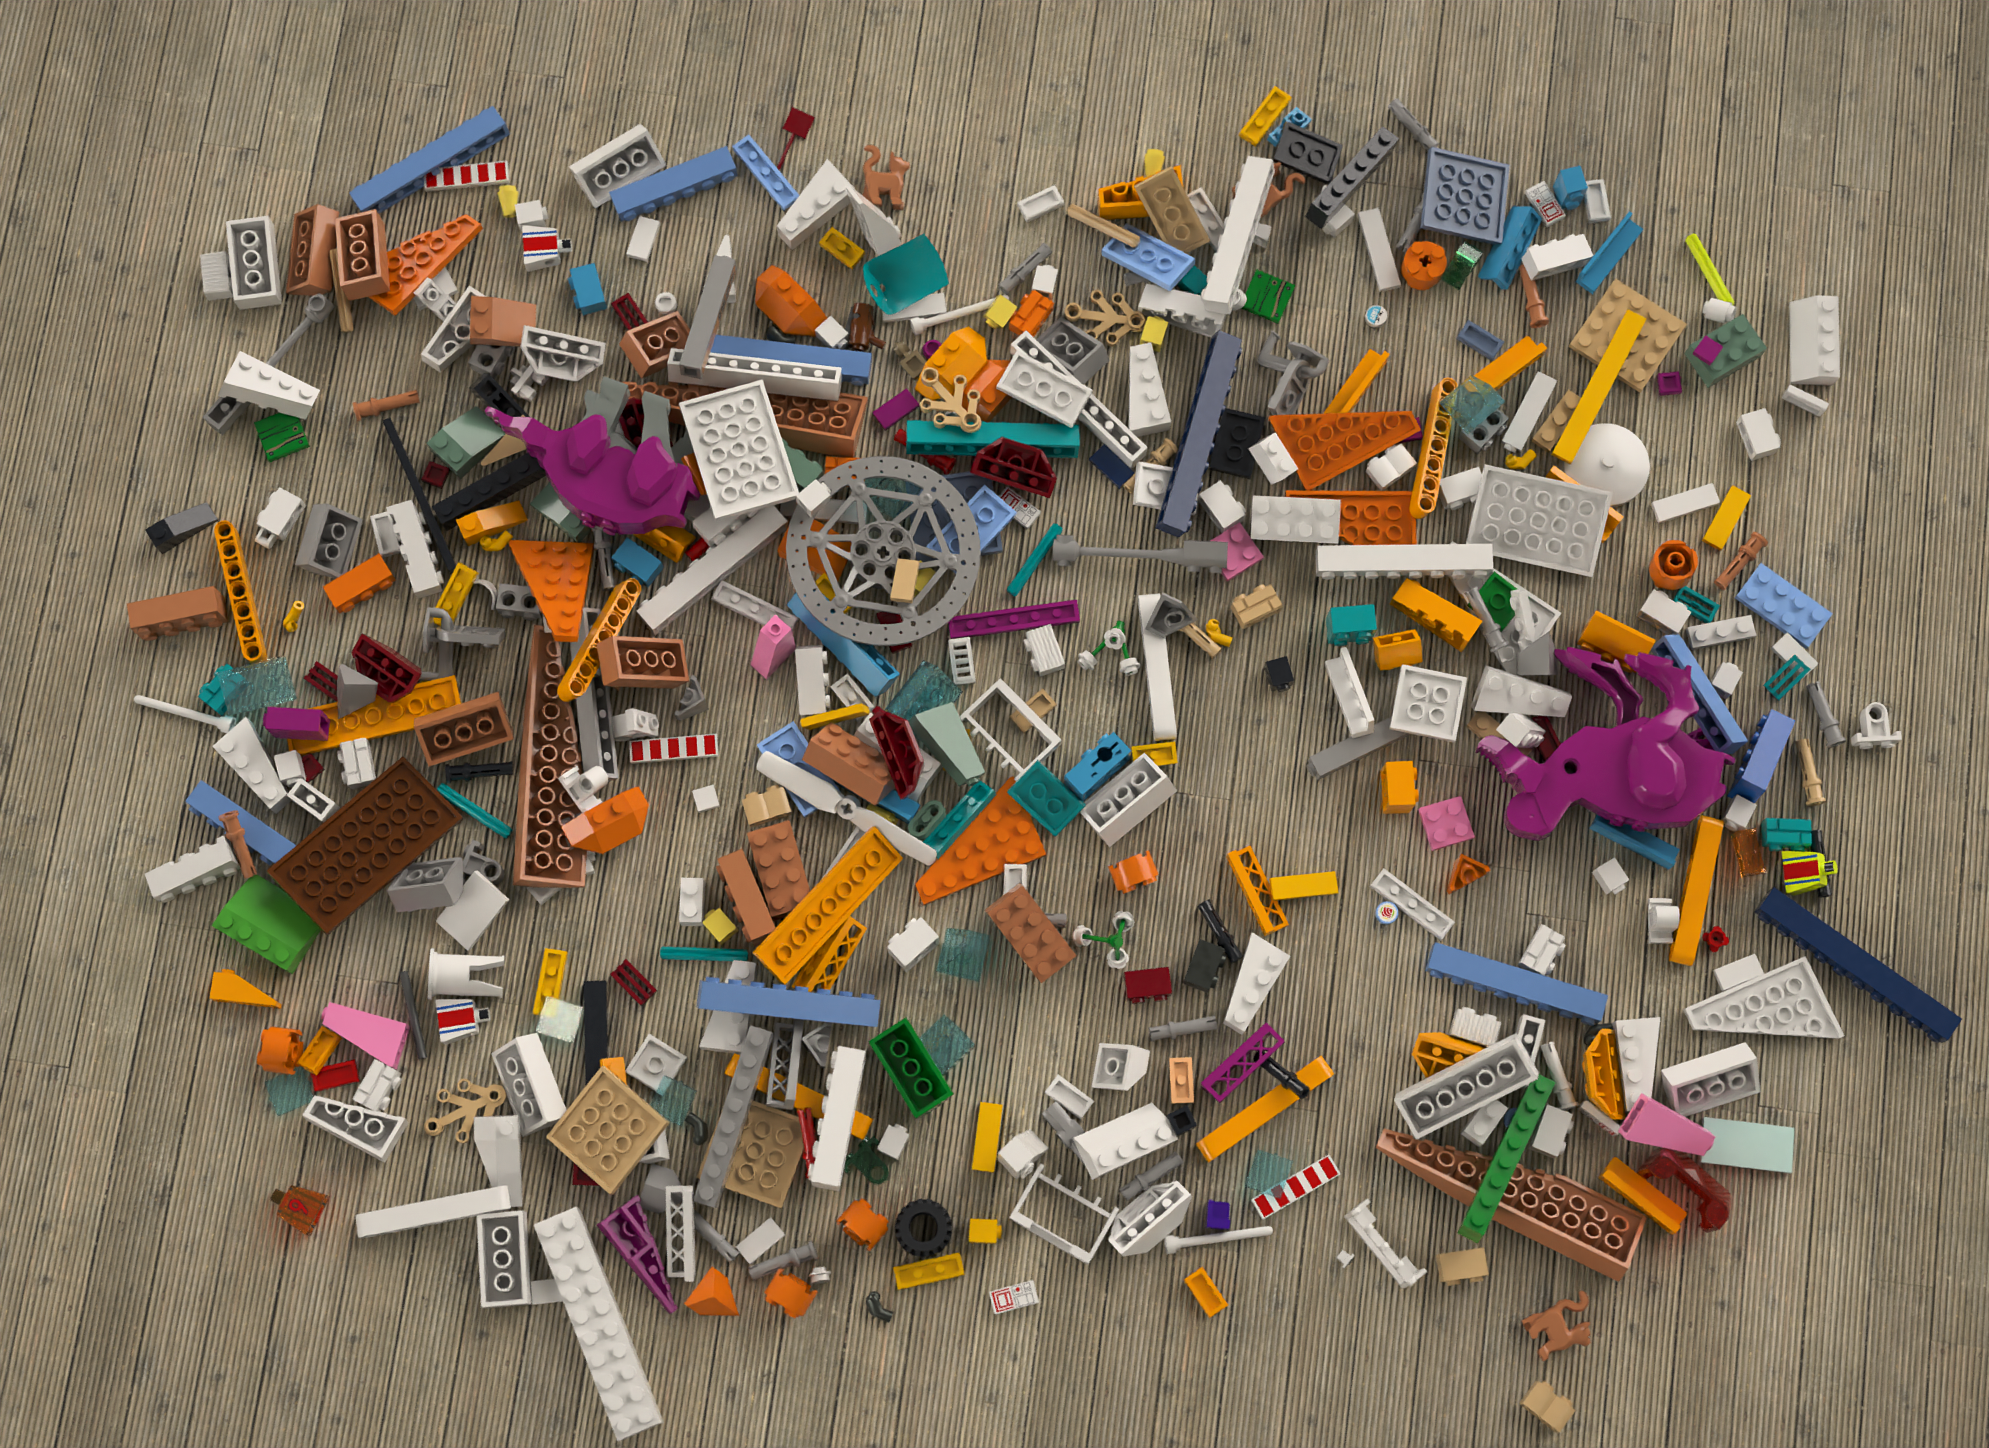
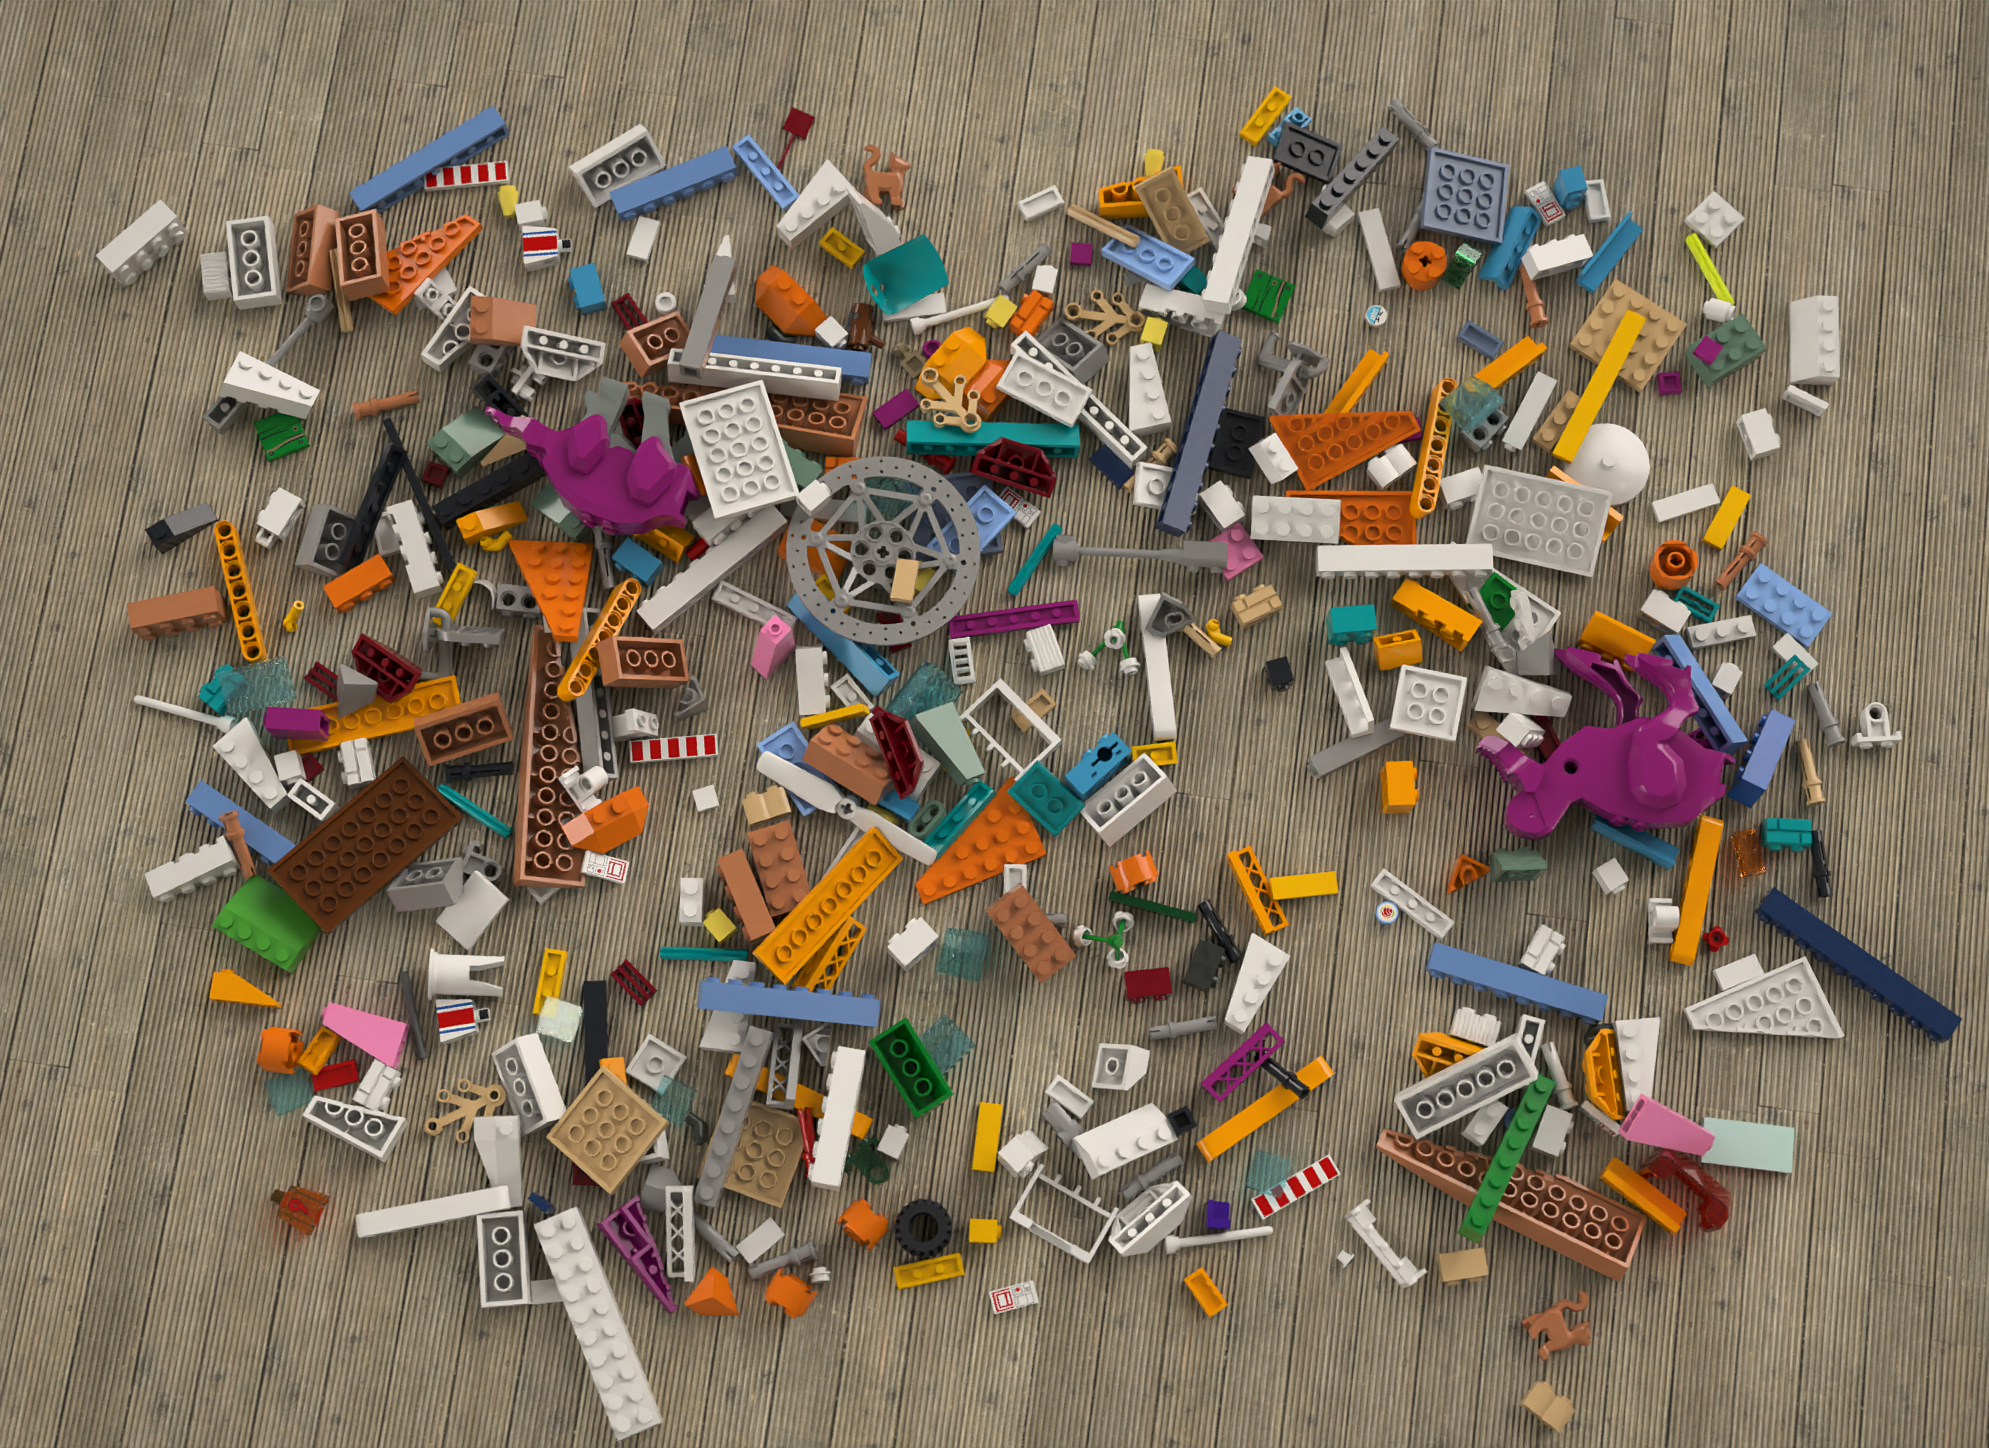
(142, 244): none -> white brick
(372, 506): none -> black plate
(542, 1203): none -> dark blue tile
(604, 867): none -> white tile
(875, 1308): pearl dark grey arm -> none
(1081, 254): none -> magenta tile
(1152, 907): none -> dark green tile
(1181, 1080): light nougat plate -> none
(1446, 823): bright pink plate -> none
(1516, 865): none -> sand green slope
(1520, 462): yellow arm -> none
(1711, 1080): white slope -> none
(1714, 220): none -> white plate
(1738, 813): white brick -> none
(1806, 871): torso -> none

